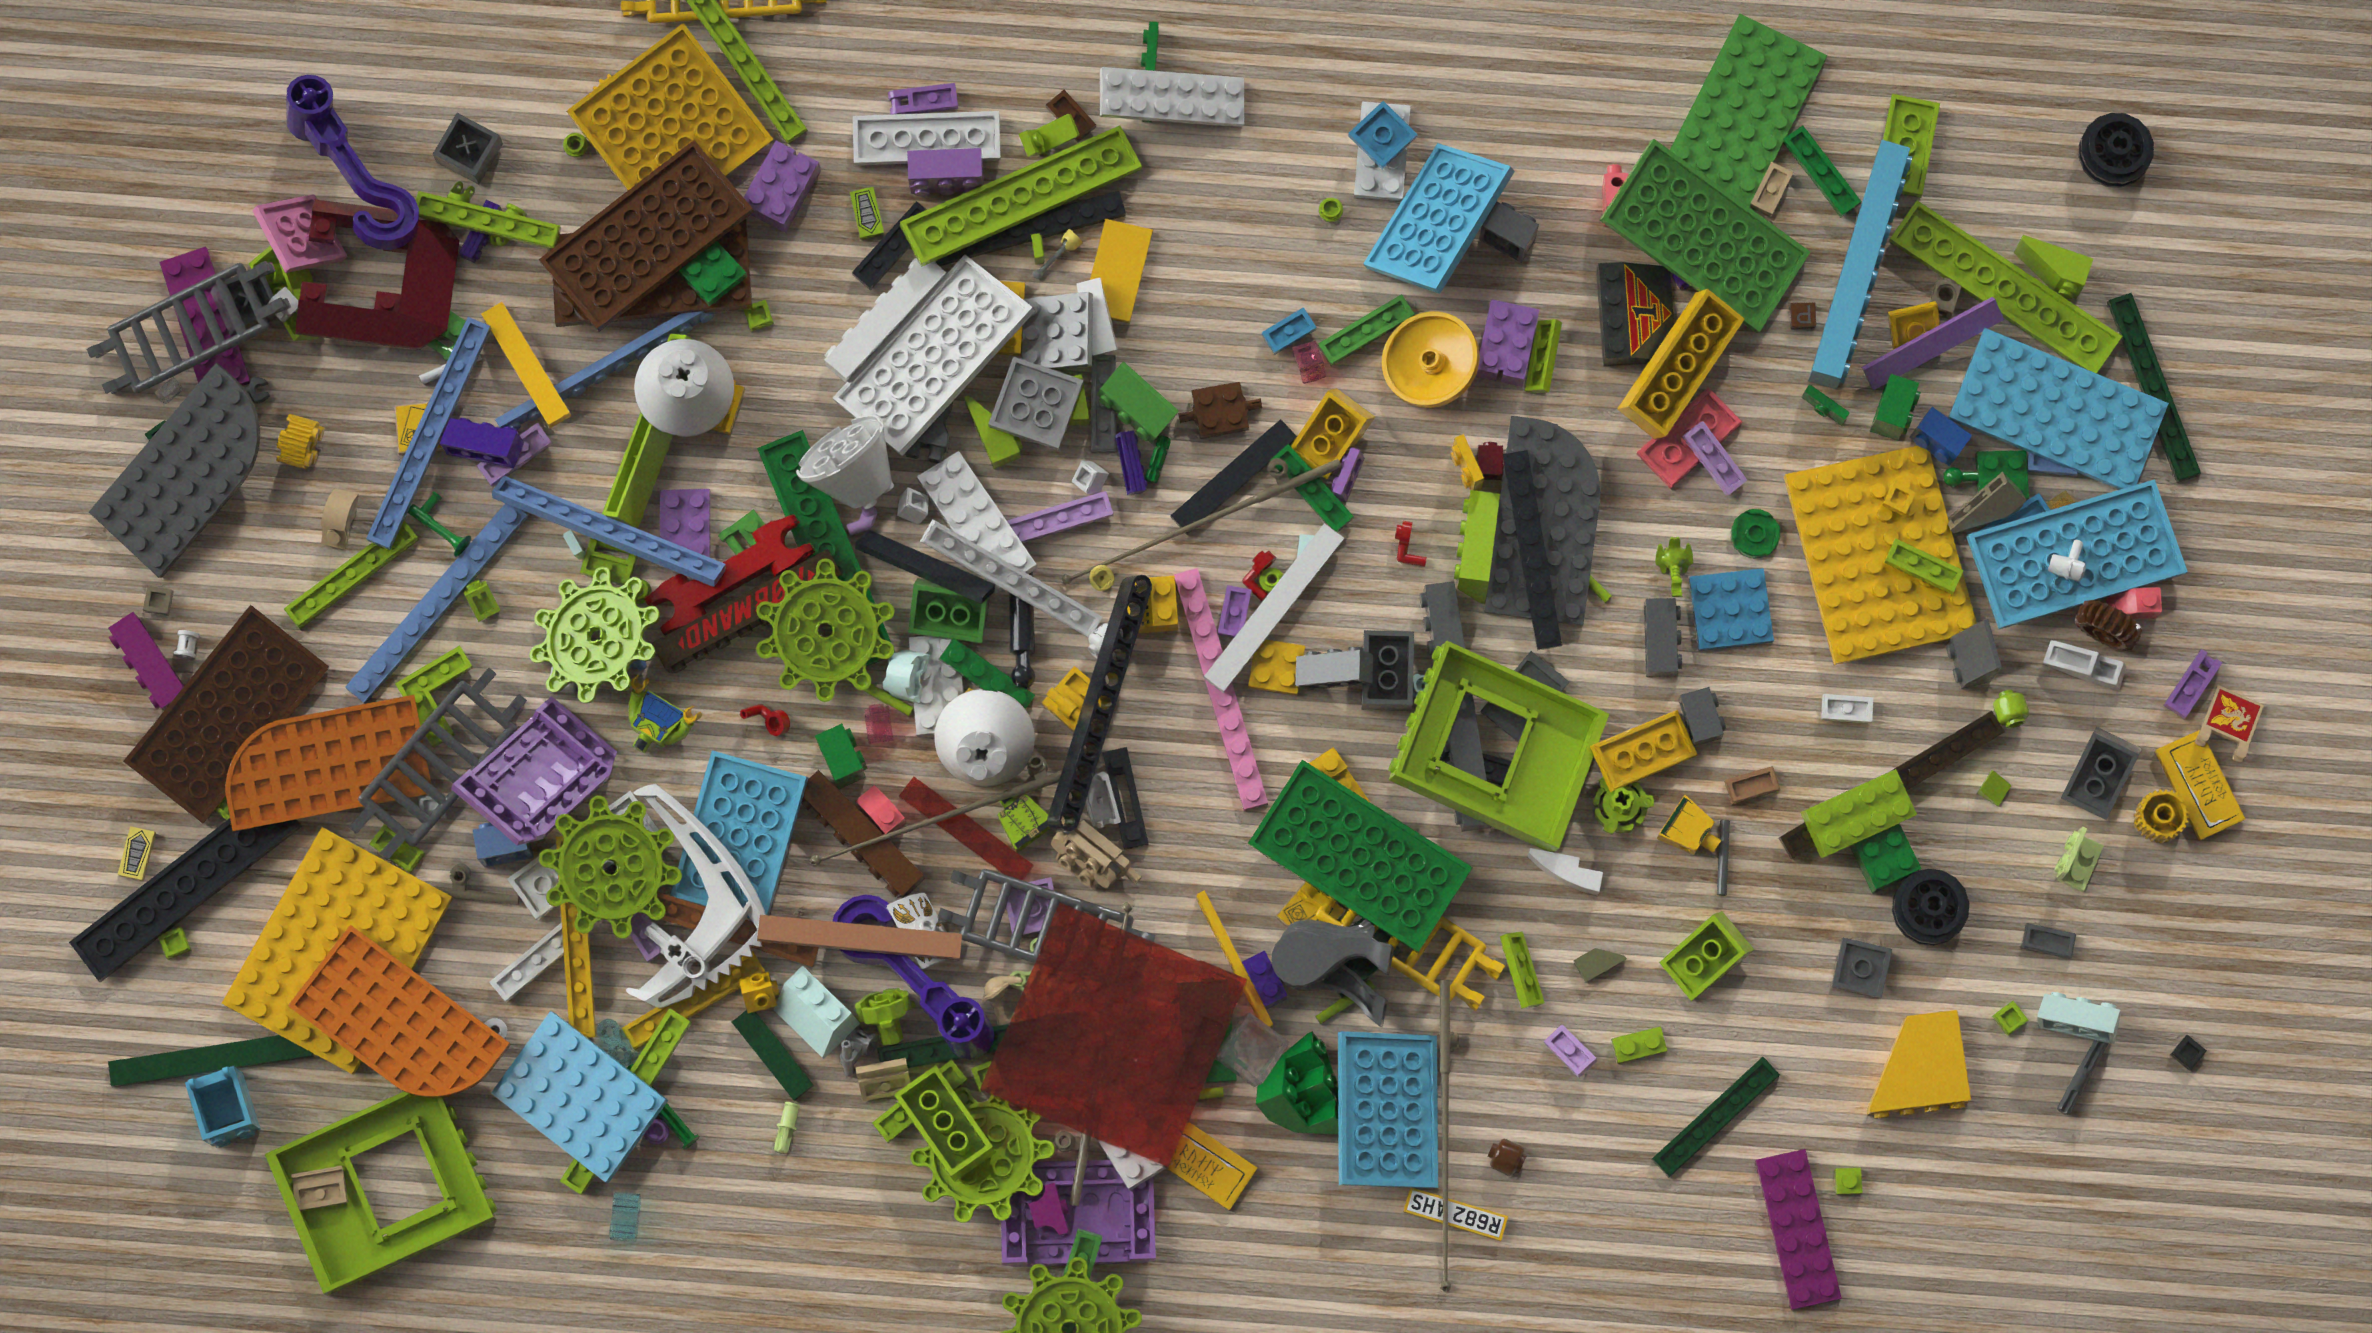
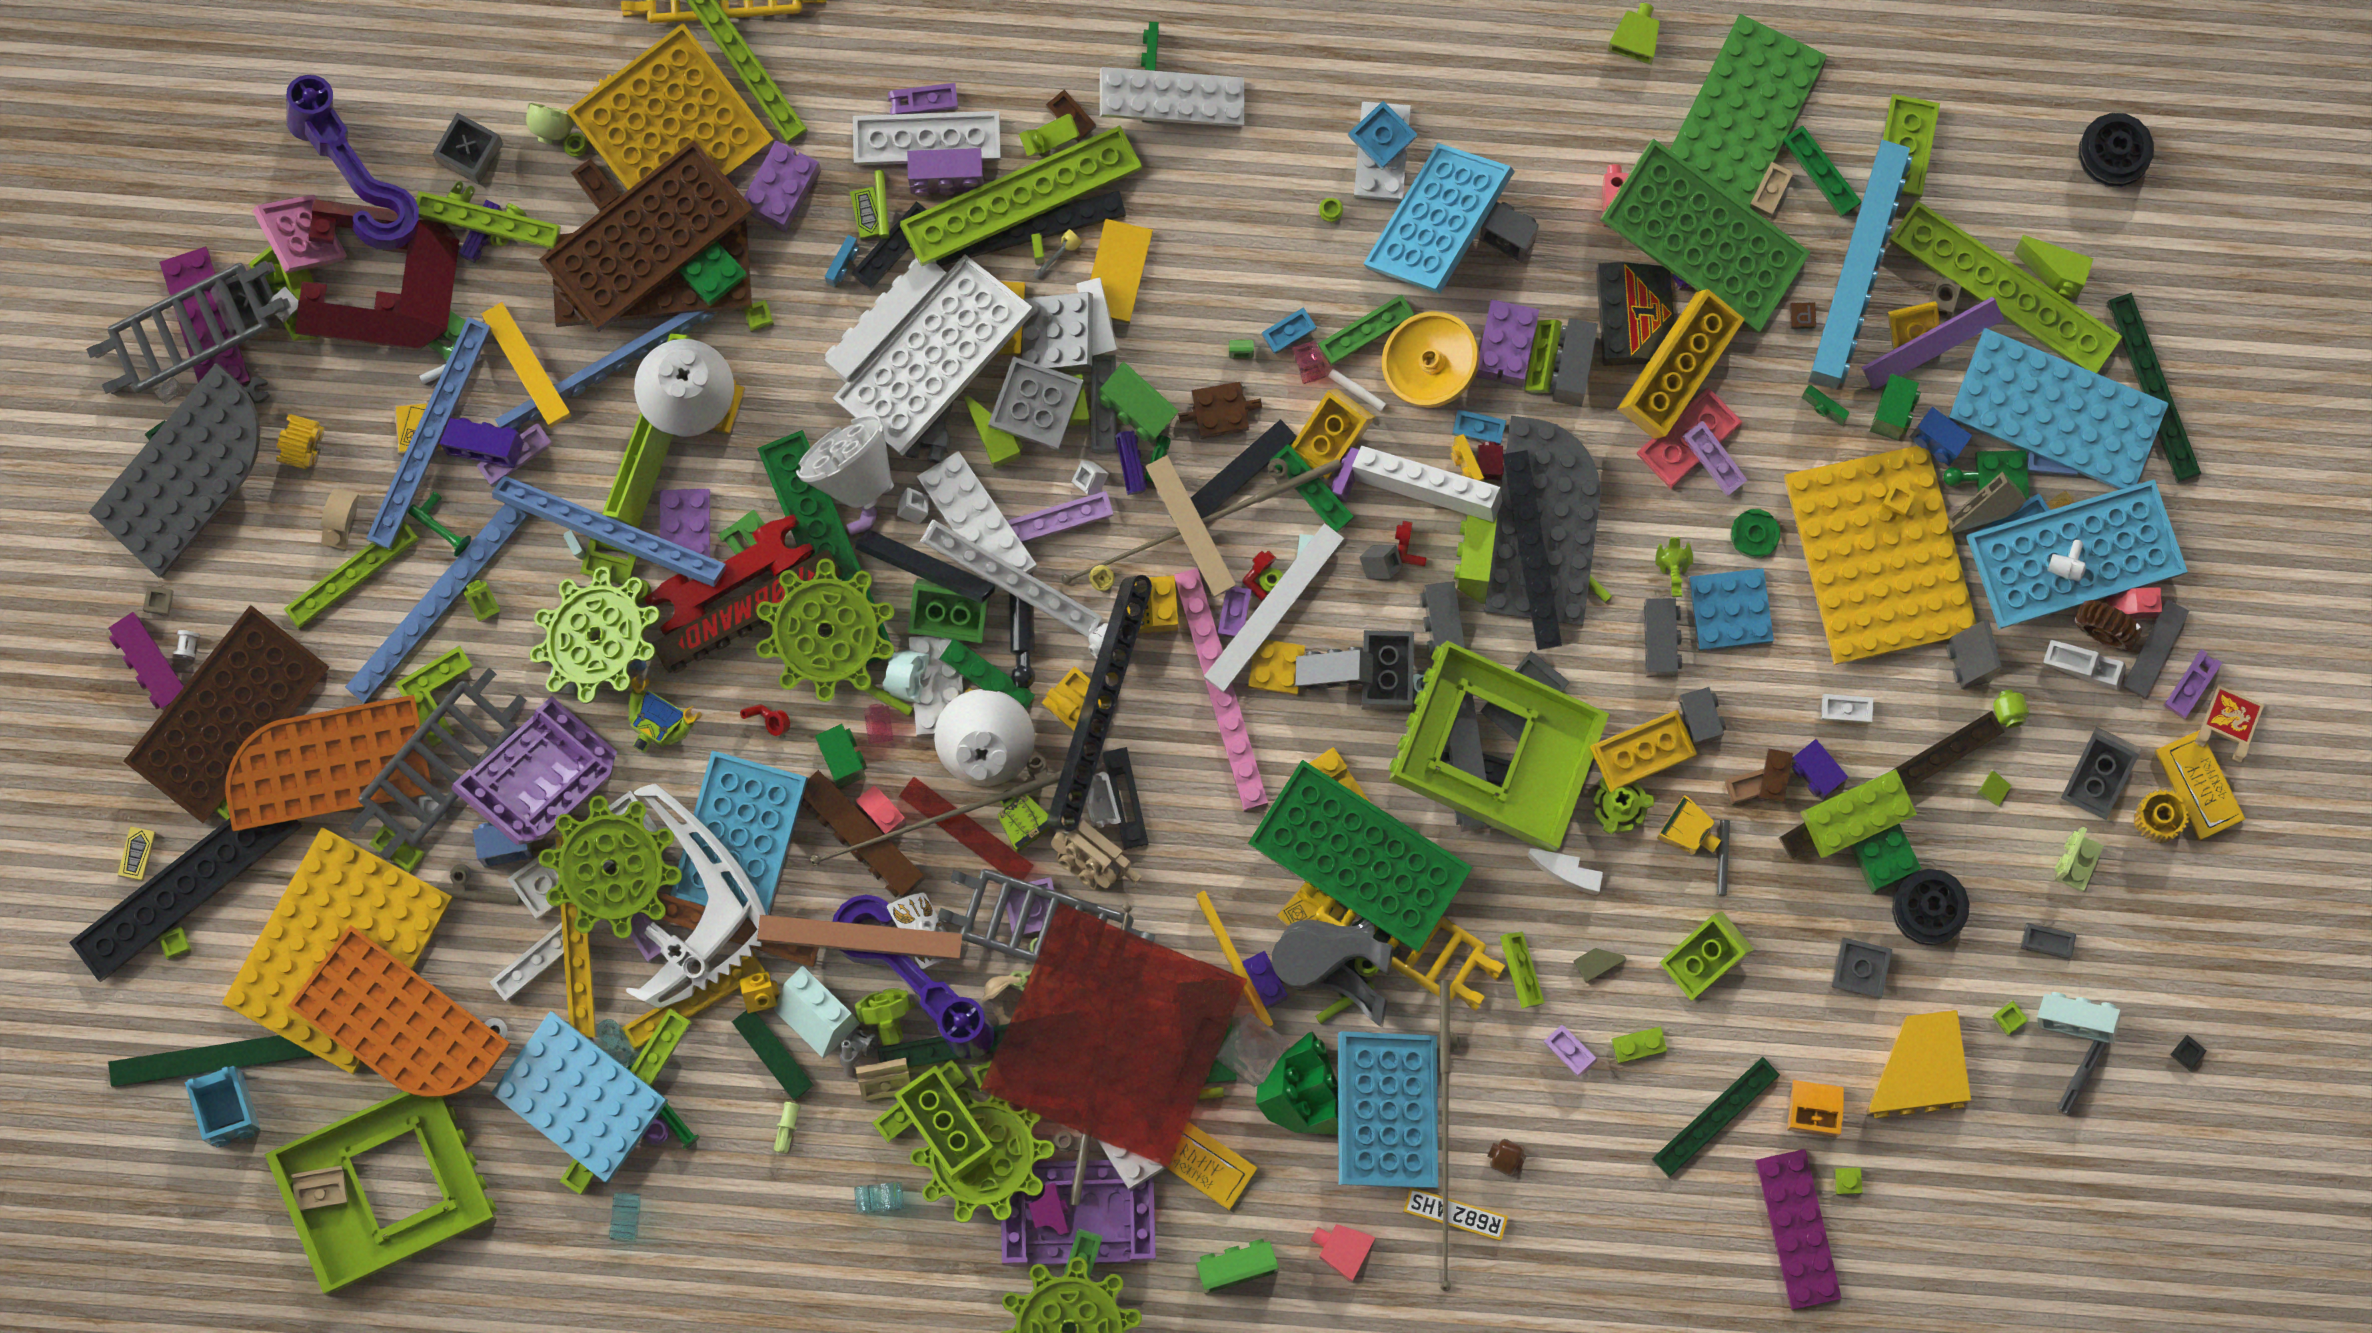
(548, 122): none -> yellowish green cylinder
(595, 184): none -> reddish brown plate
(847, 253): none -> dark azure plate
(879, 1197): none -> clear light blue axle
(881, 204): none -> lime bar
(1190, 526): none -> tan tile
(1237, 1266): none -> bright green slope
(1241, 348): none -> bright green slope
(1343, 1249): none -> coral torso
(1357, 390): none -> white piece
(1362, 971): none -> lime plate
(1381, 561): none -> dark grey panel
(1427, 483): none -> white brick
(1478, 427): none -> dark azure plate
(1573, 362): none -> dark grey brick
(1636, 35): none -> lime torso
(1775, 775): none -> reddish brown plate
(1816, 1109): none -> light orange slope
(1818, 770): none -> dark purple brick
(1923, 566): lime plate -> none
(2155, 649): none -> flat silver tile

